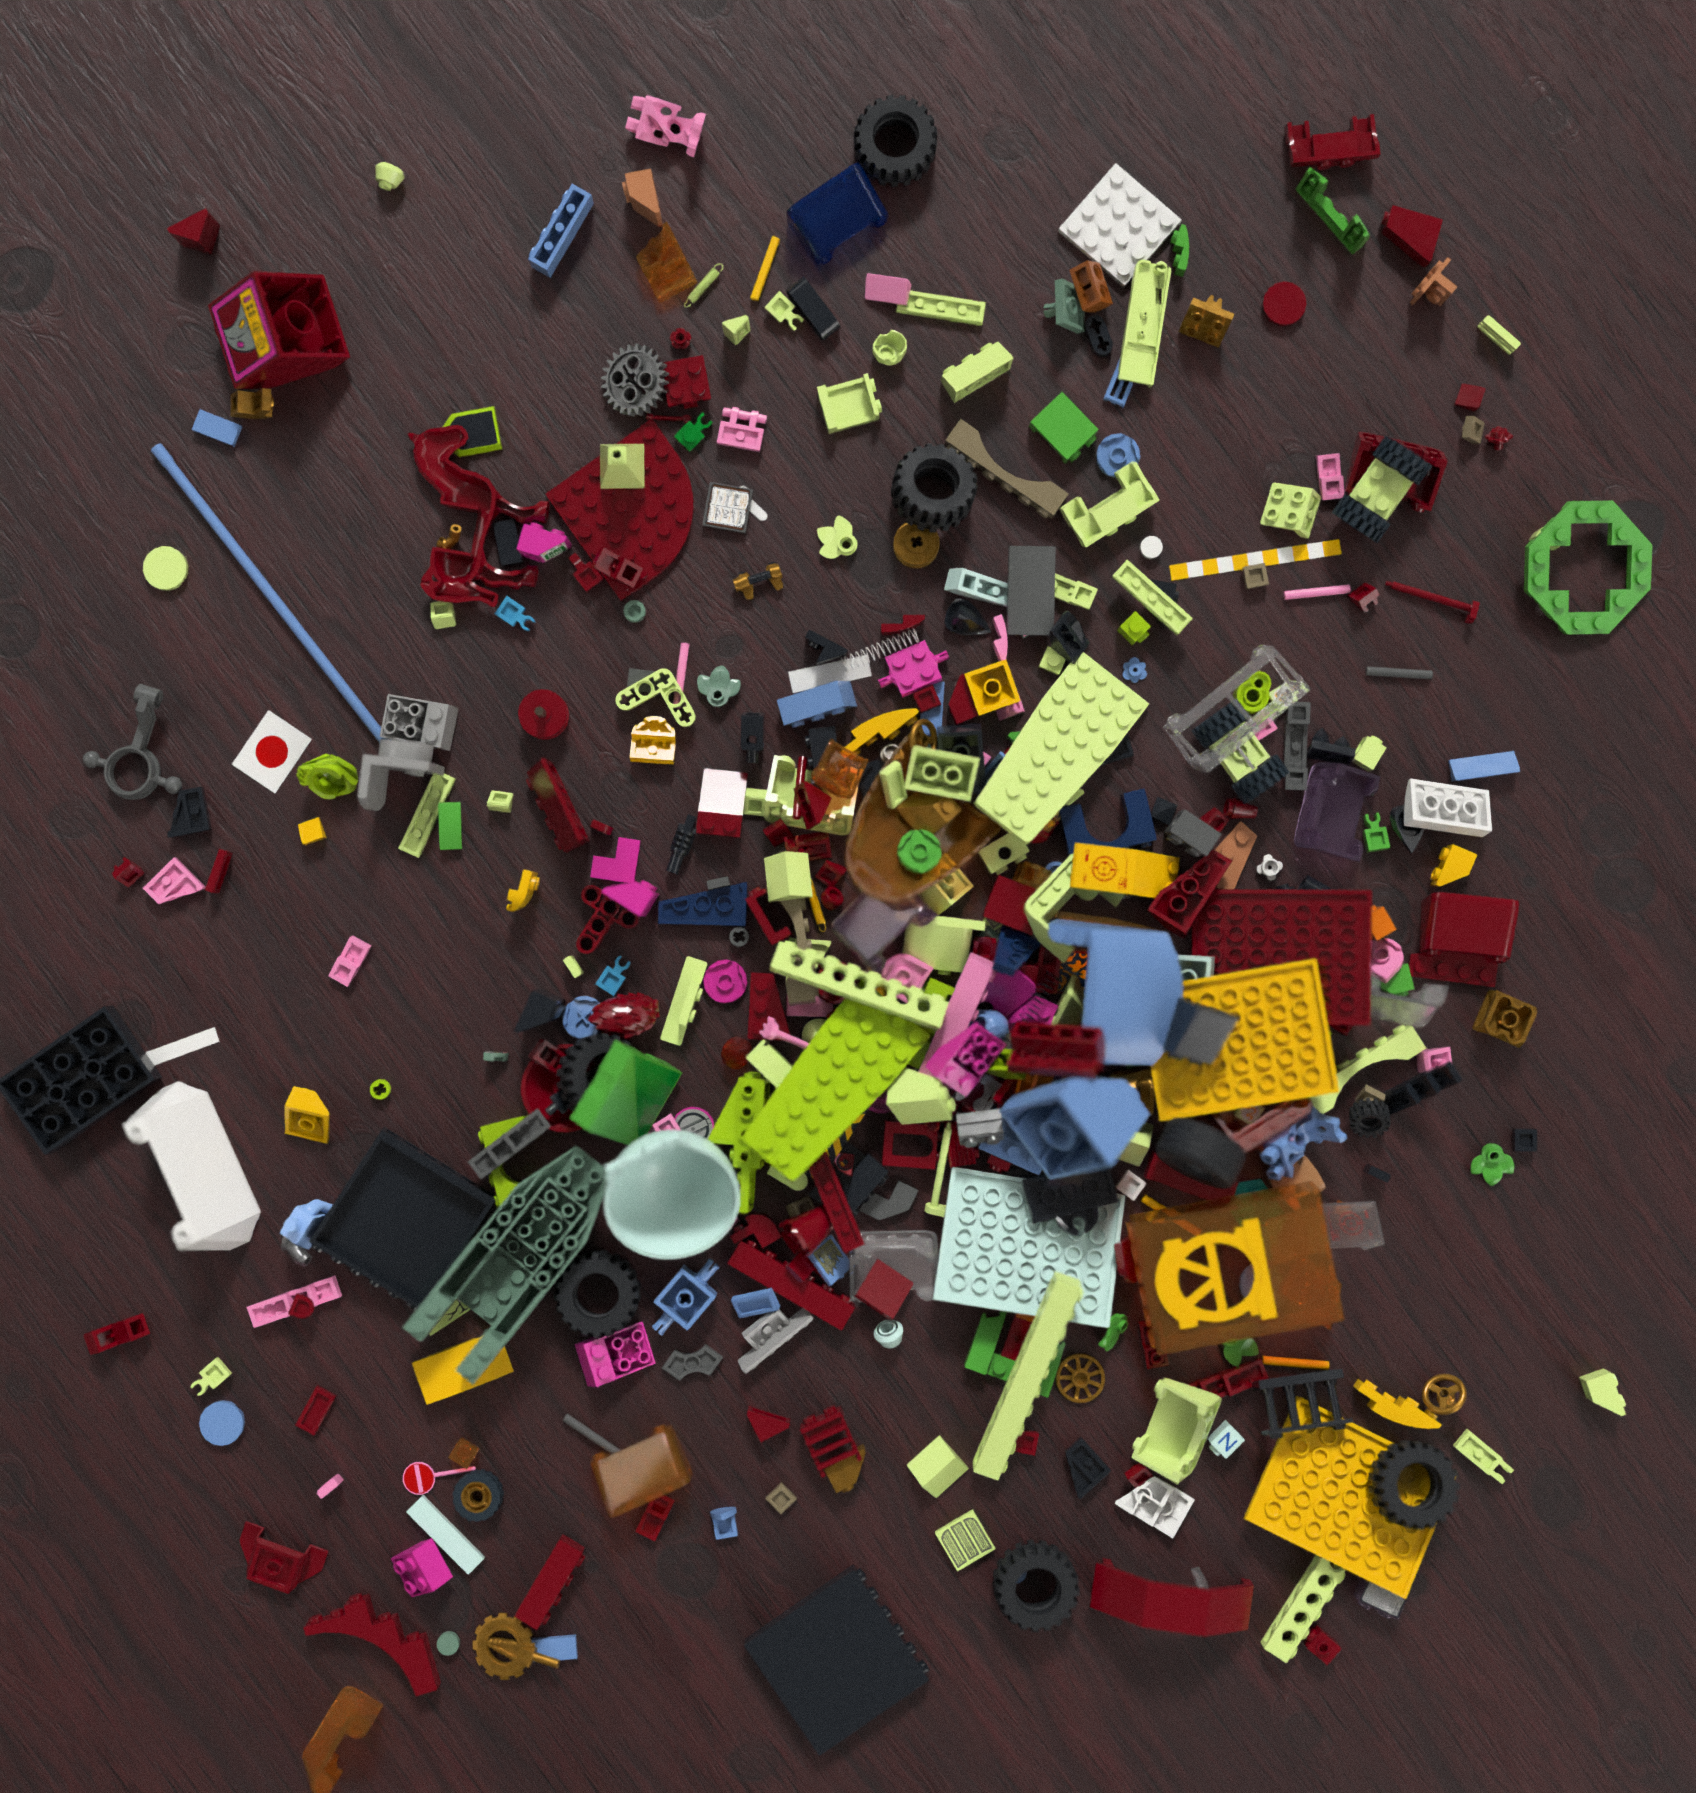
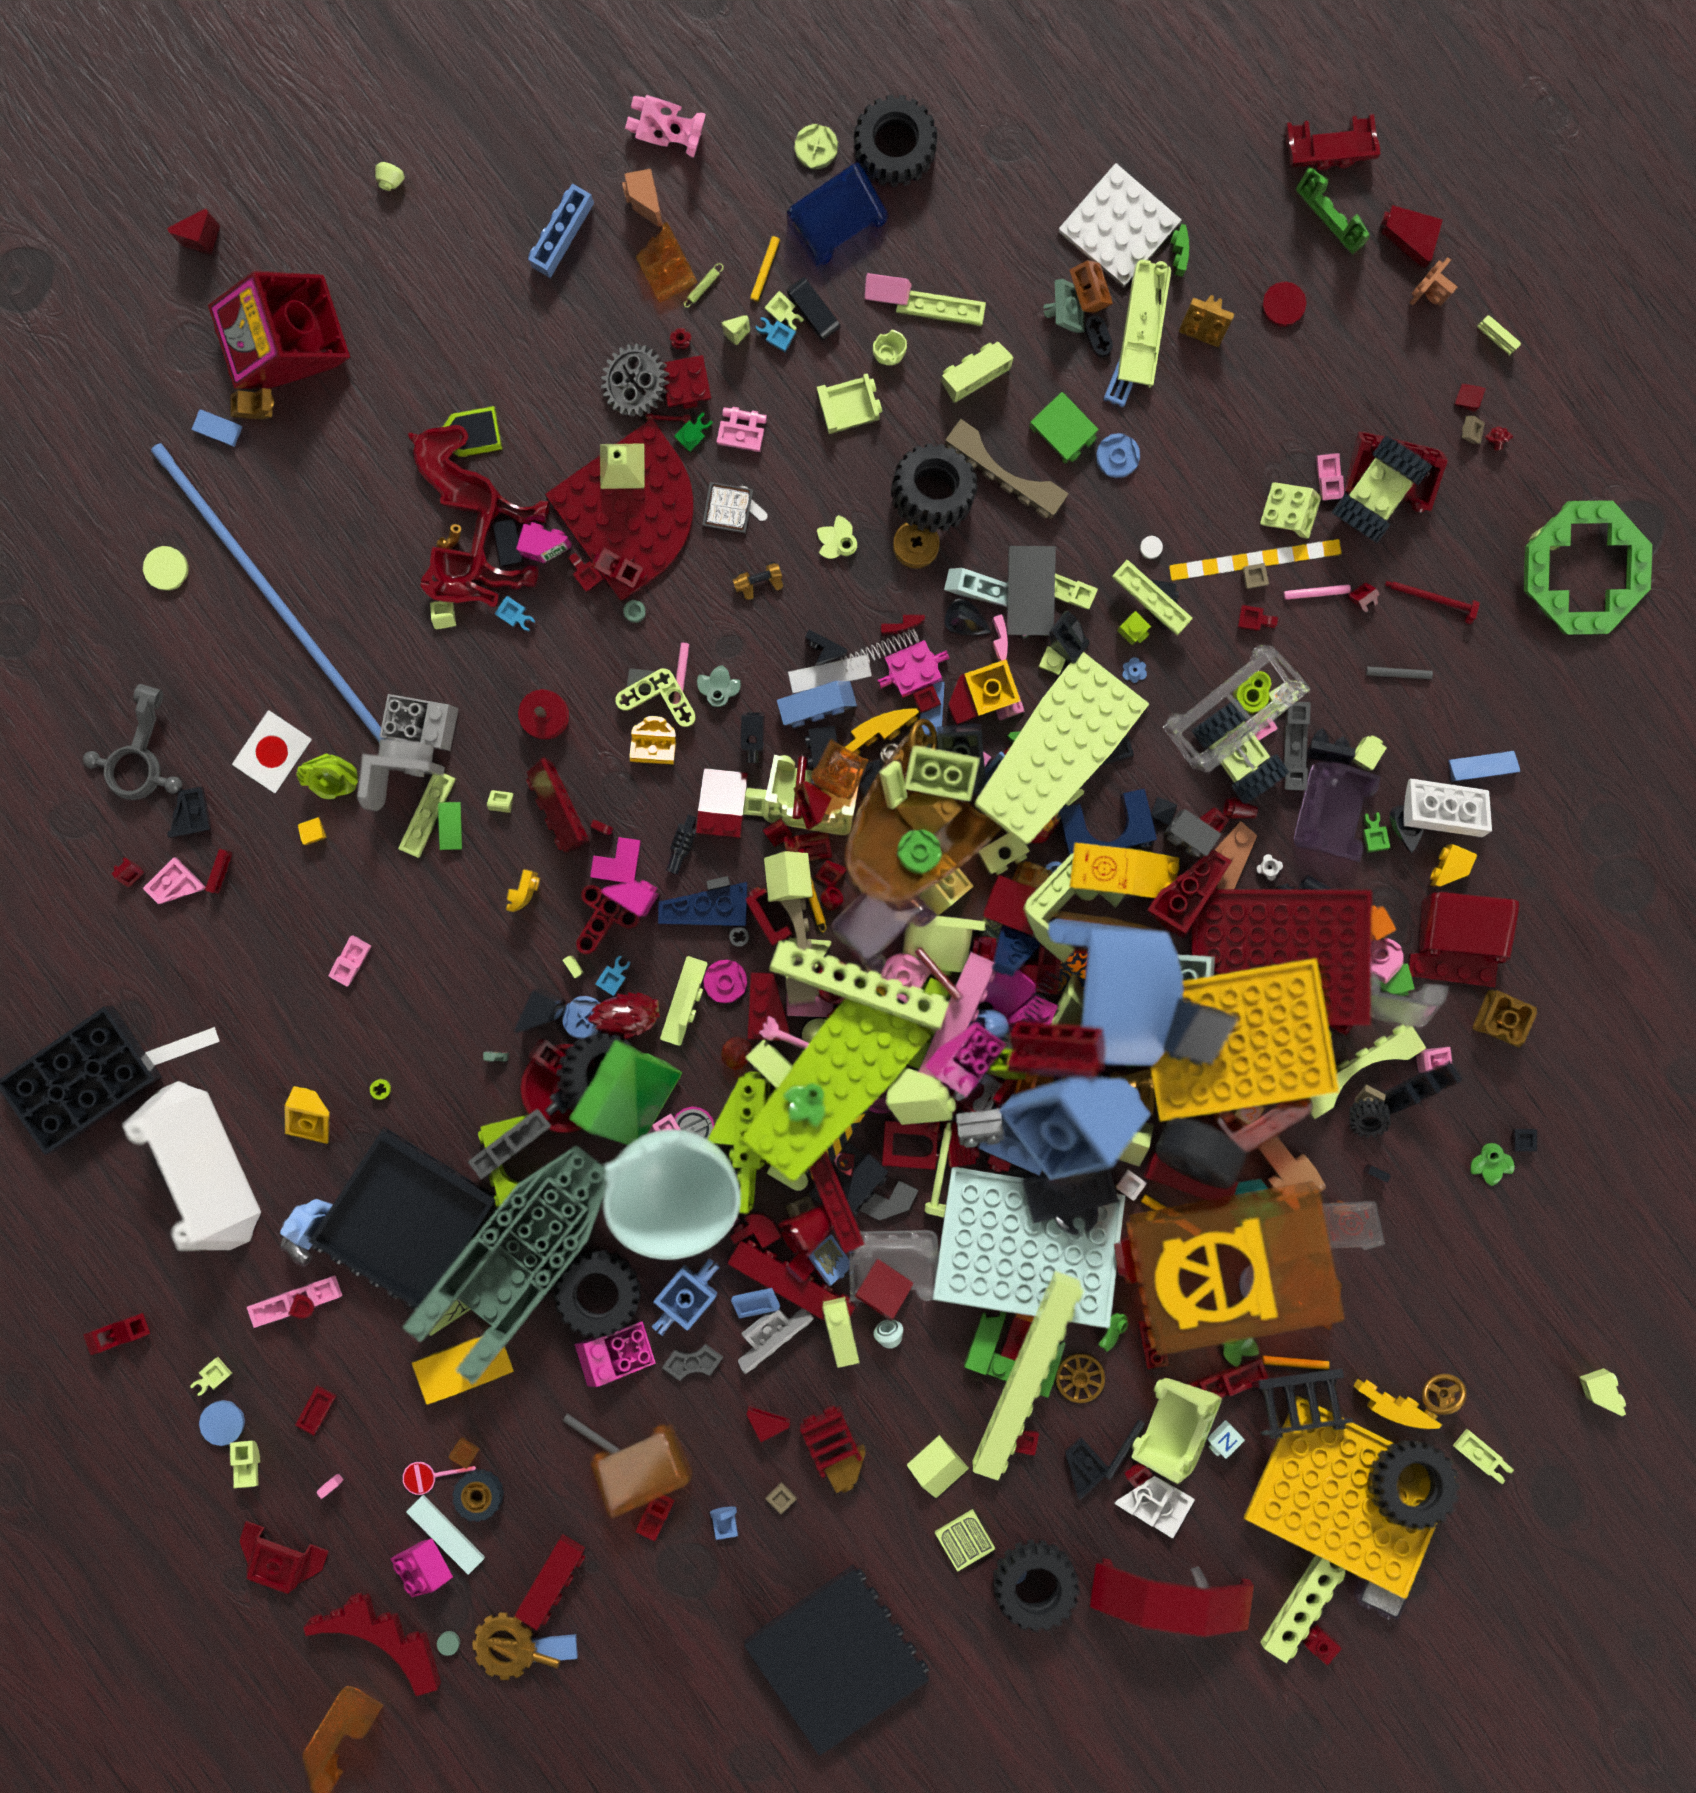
(245, 1463): none -> yellowish green brick
(778, 335): none -> dark azure plate
(803, 1105): none -> bright green plate
(816, 146): none -> yellowish green tile
(840, 1332): none -> yellowish green slope
(939, 975): none -> dark red bar
(1114, 510): yellowish green bracket -> none
(1123, 1451): none -> black bar
(1252, 618): none -> dark red plate
(1283, 1150): medium blue hips -> none

